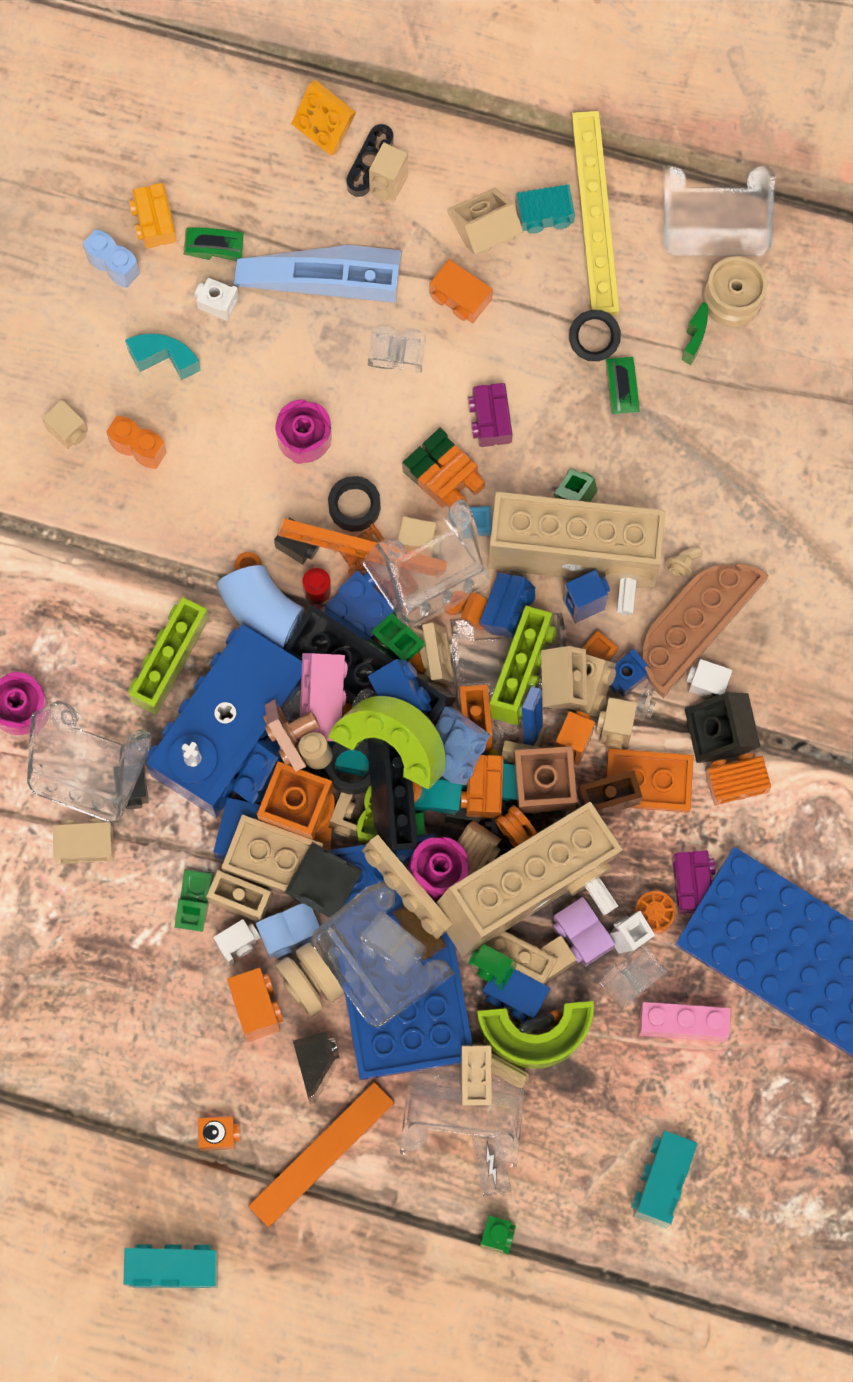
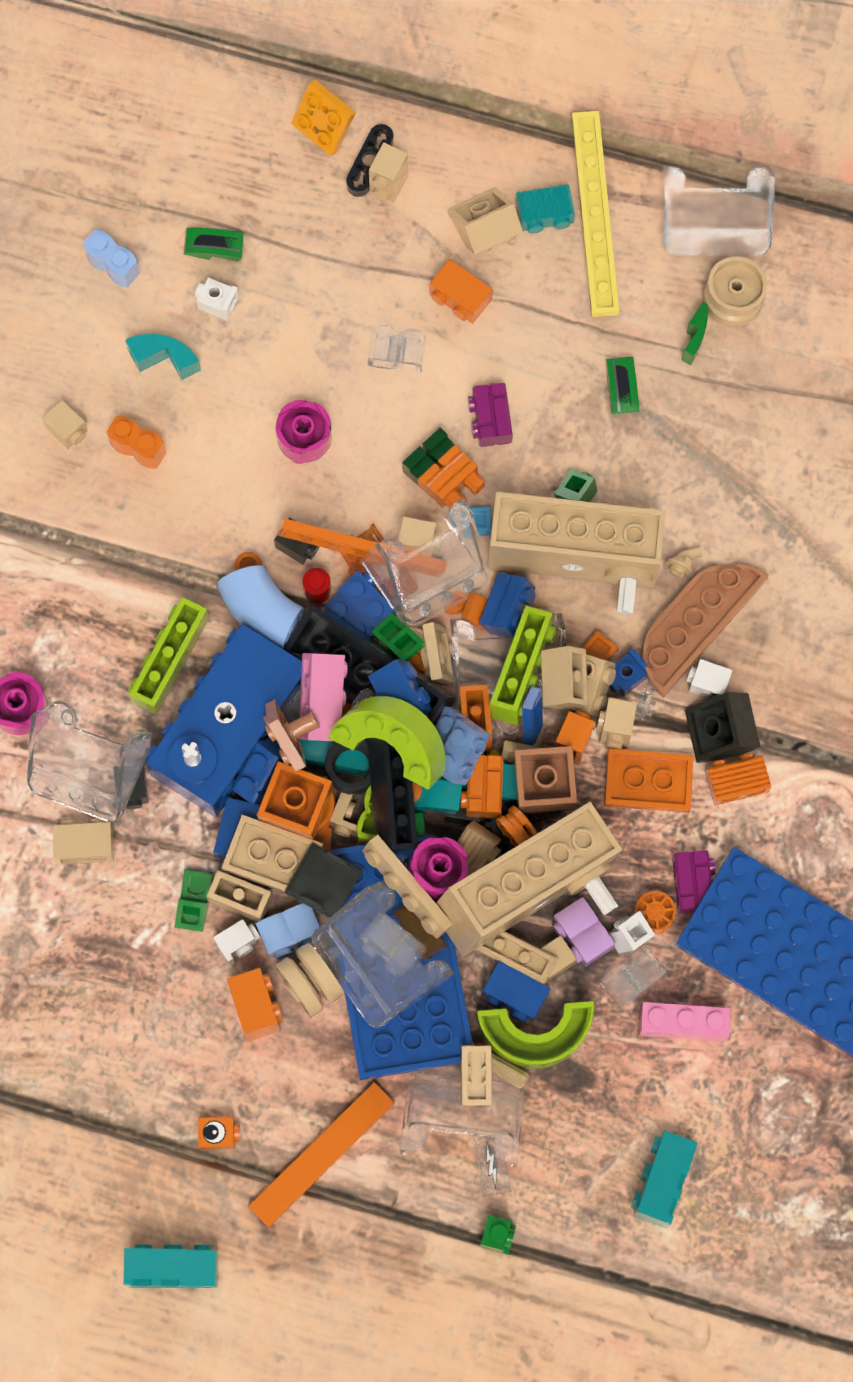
(154, 216): light orange brick -> none
(315, 750): tan brick -> none
(316, 1061): clear smoke slope -> none
(327, 271): light blue wedge -> none
(350, 483): black tyre -> none
(492, 966): green brick -> none
(540, 1022): pearl dark grey piece -> none
(586, 596): blue brick -> none
(610, 322): black tyre -> none
(611, 793): reddish brown brick -> none

